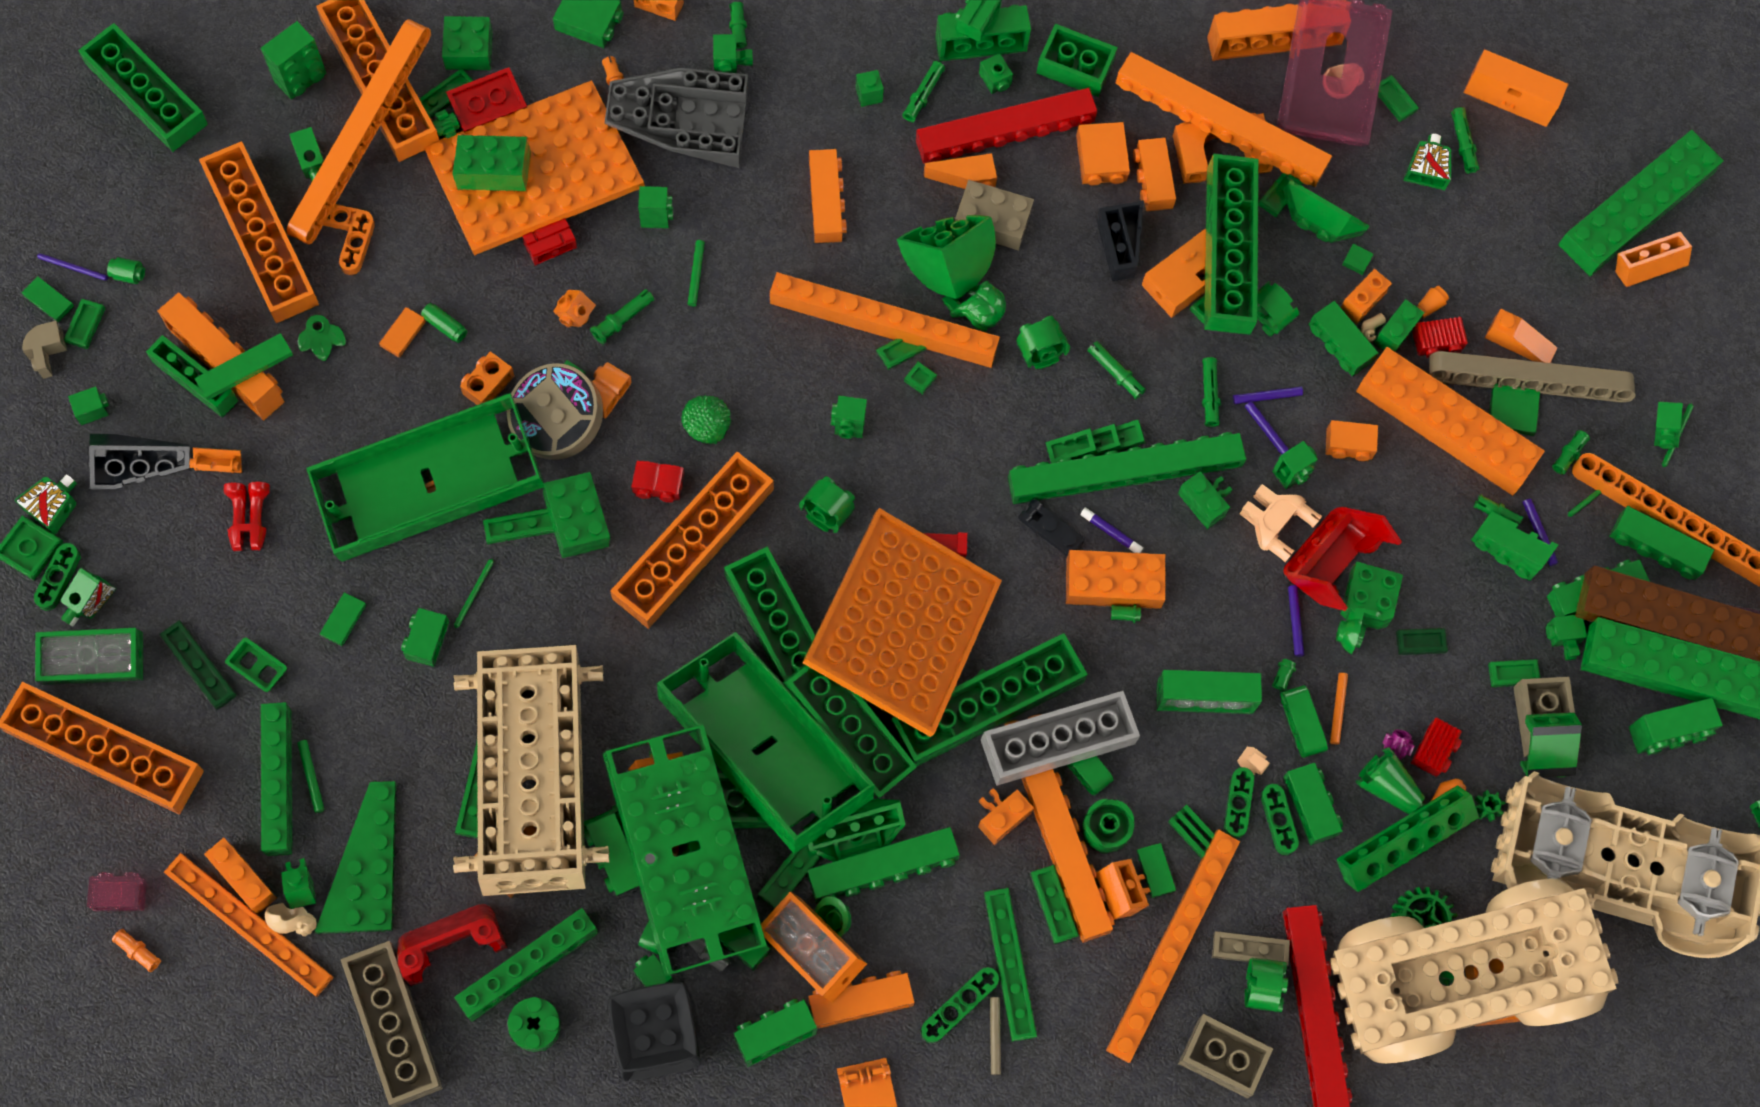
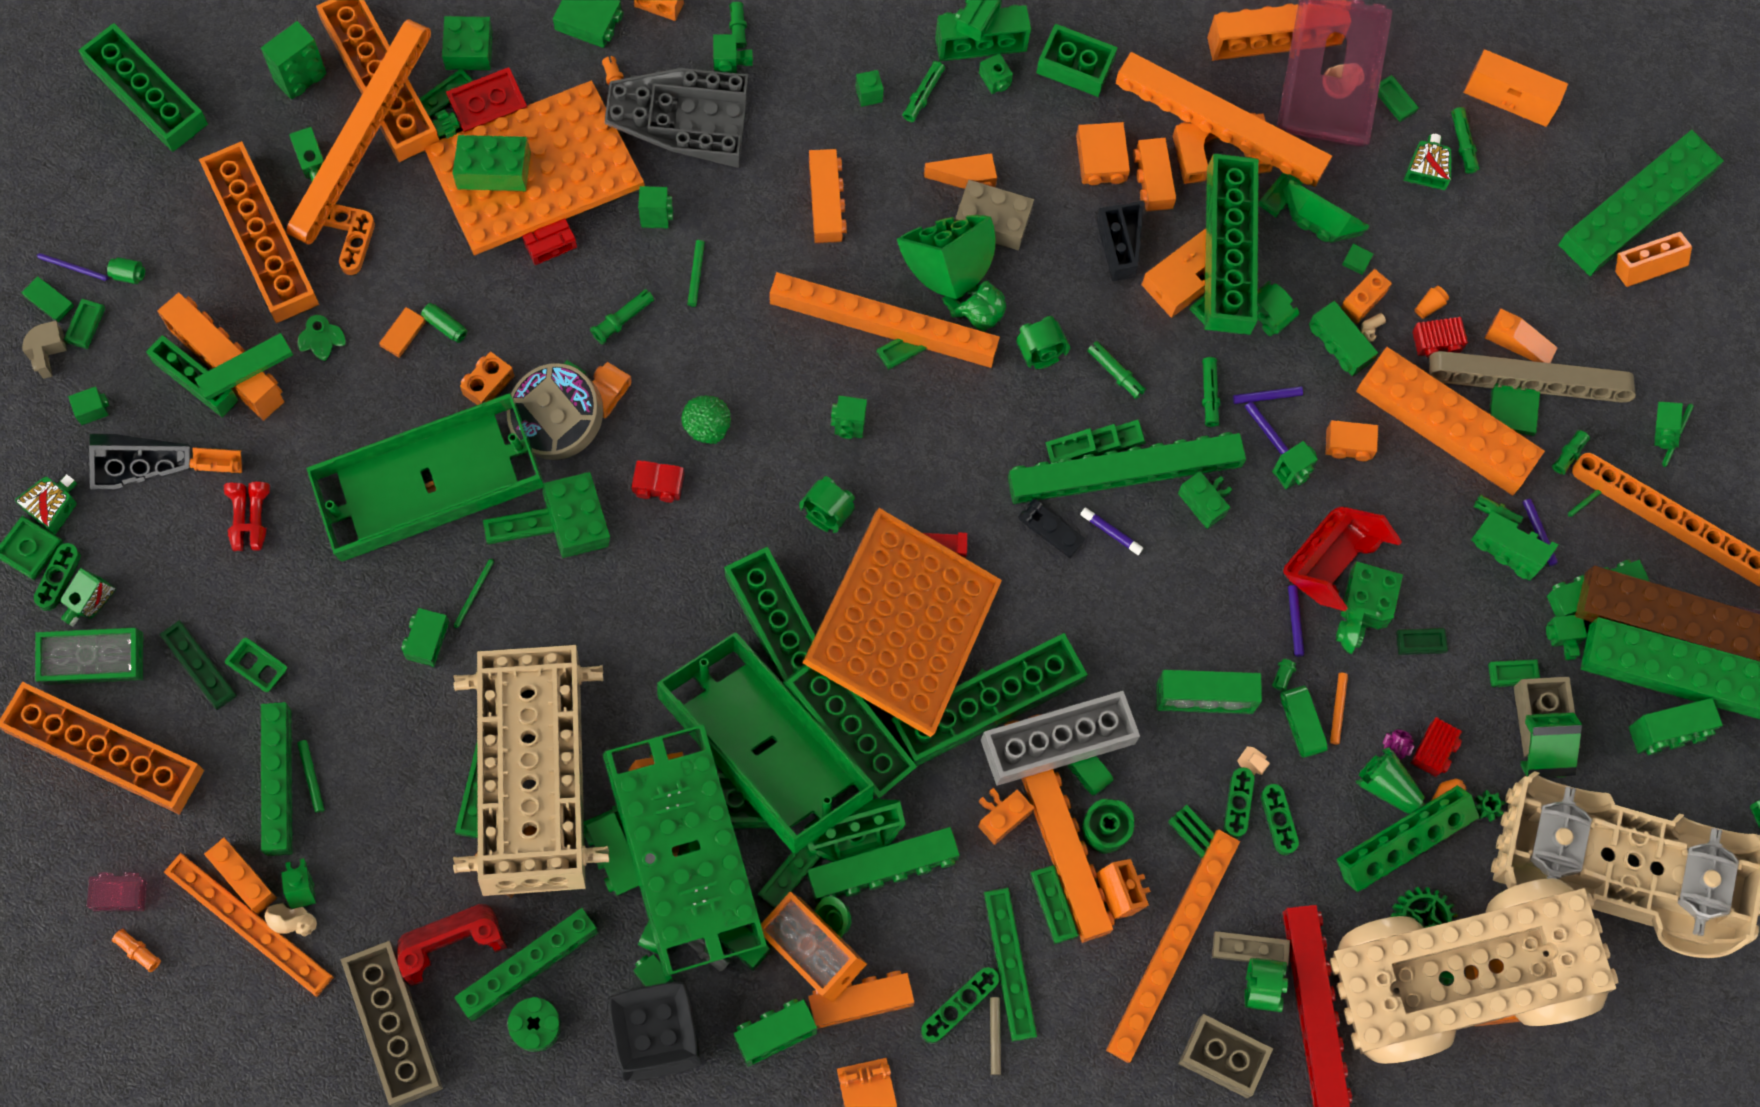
(343, 619): green tile -> none
(364, 880): green wing -> none
(574, 308): orange brick -> none
(692, 540): orange brick -> none
(920, 377): green tile -> none
(1006, 125): red brick -> none
(1115, 579): orange brick -> none
(1128, 613): green pin -> none
(1156, 870): green tile -> none
(1278, 513): light nougat connector -> none
(1313, 803): green brick -> none
(1399, 326): green brick -> none
(1661, 543): green brick -> none

